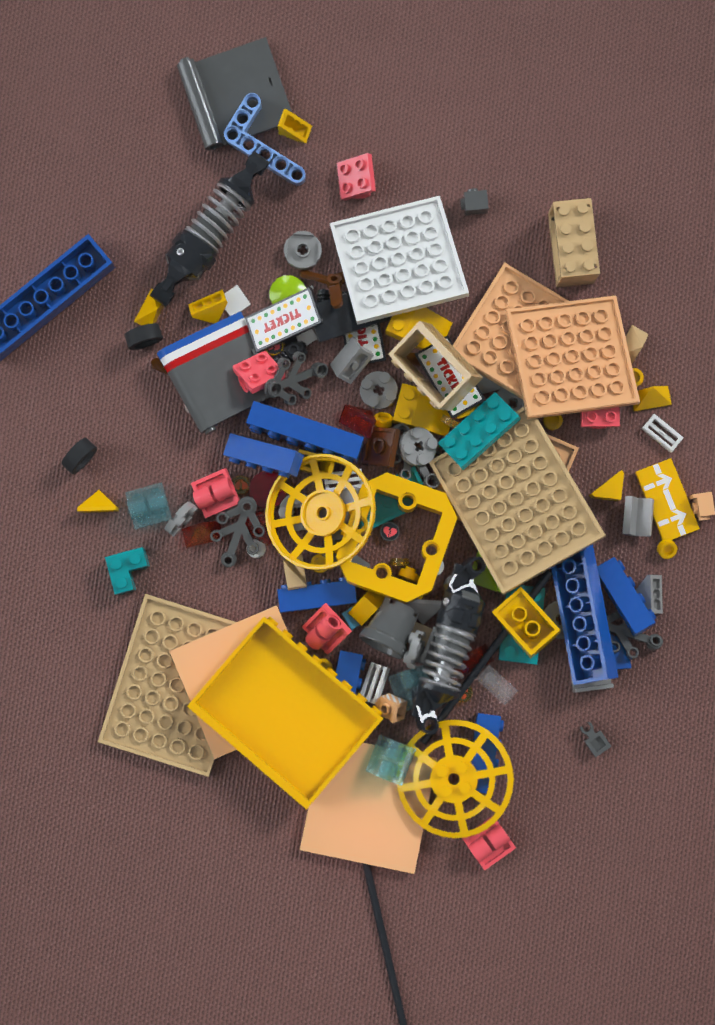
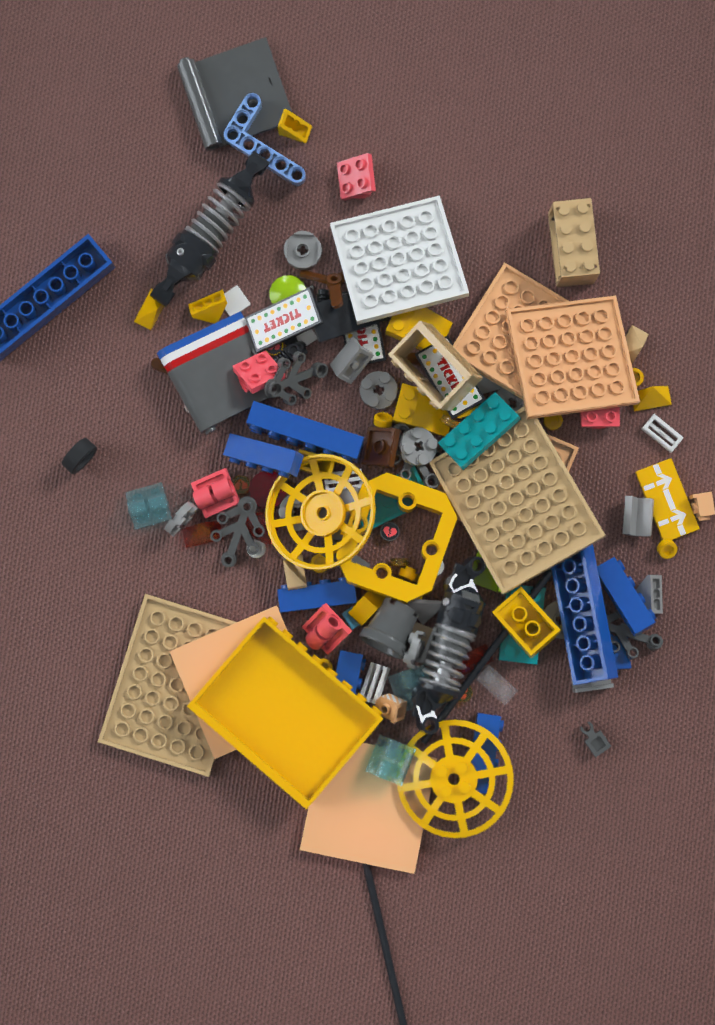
(97, 503): yellow slope -> none
(121, 568): teal brick -> none
(143, 336): black tyre -> none
(358, 419): clear red slope -> none
(474, 202): dark grey brick -> none
(489, 844): coral plate -> none
(611, 489): yellow slope -> none

